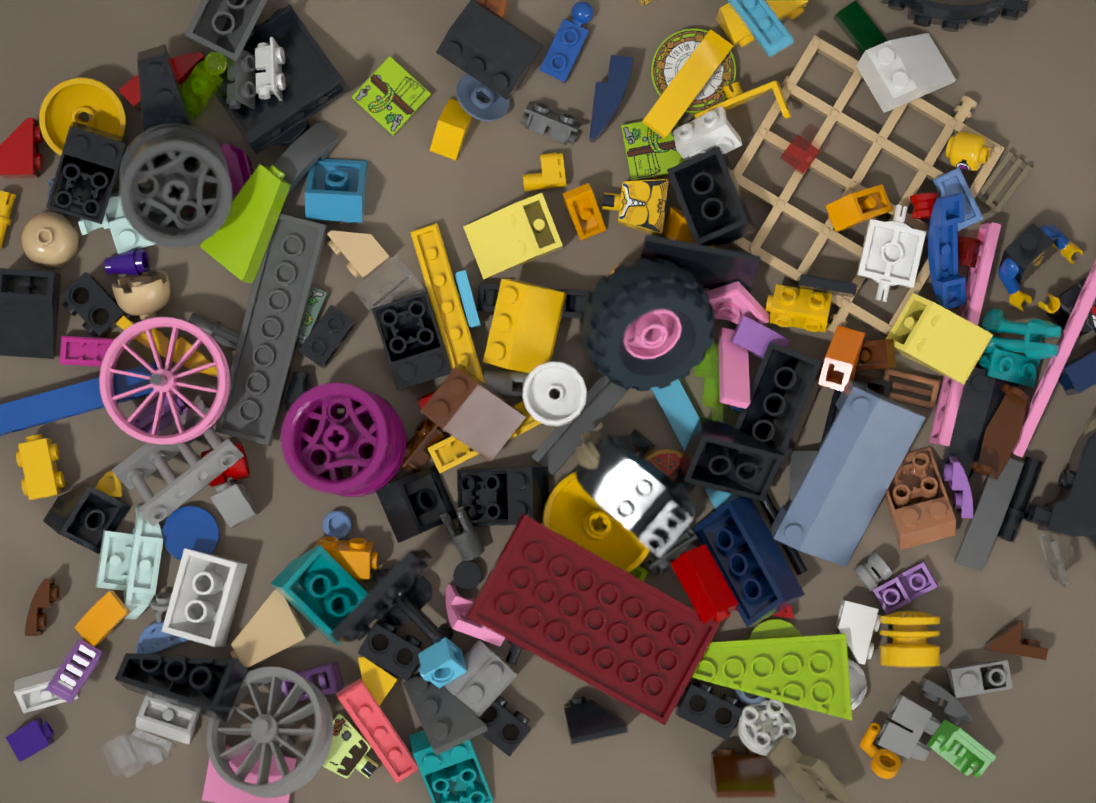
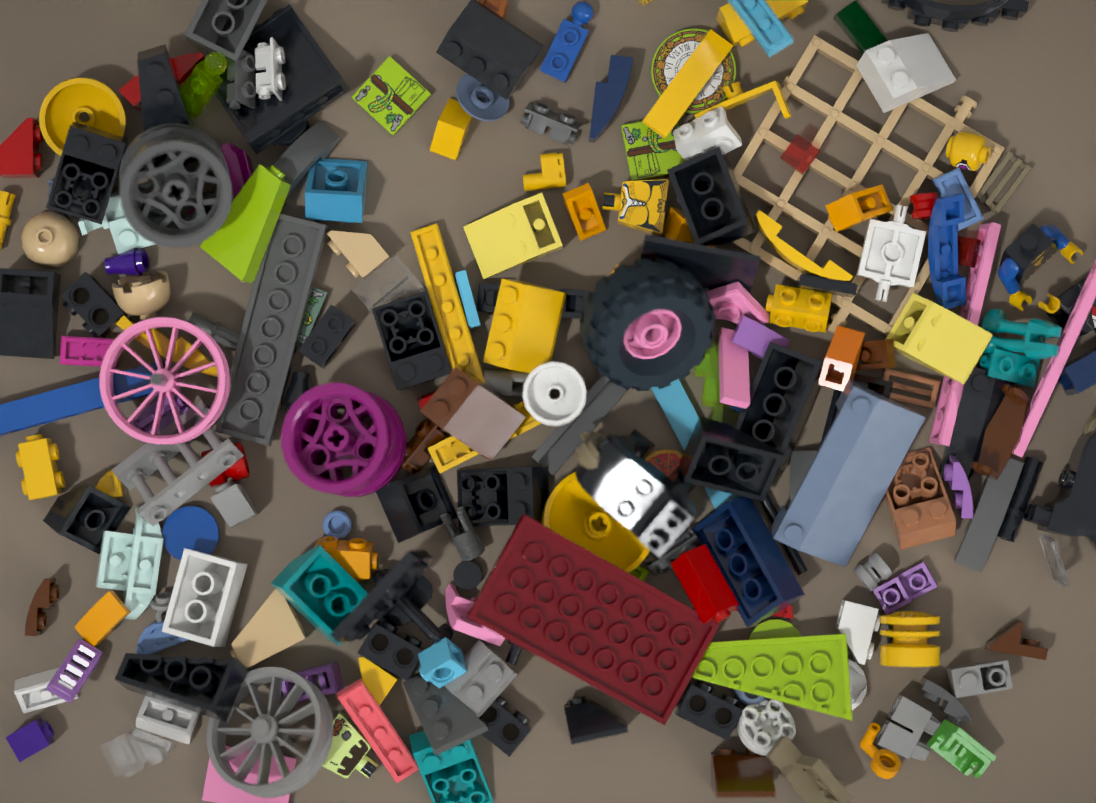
(769, 230): none -> yellow slope

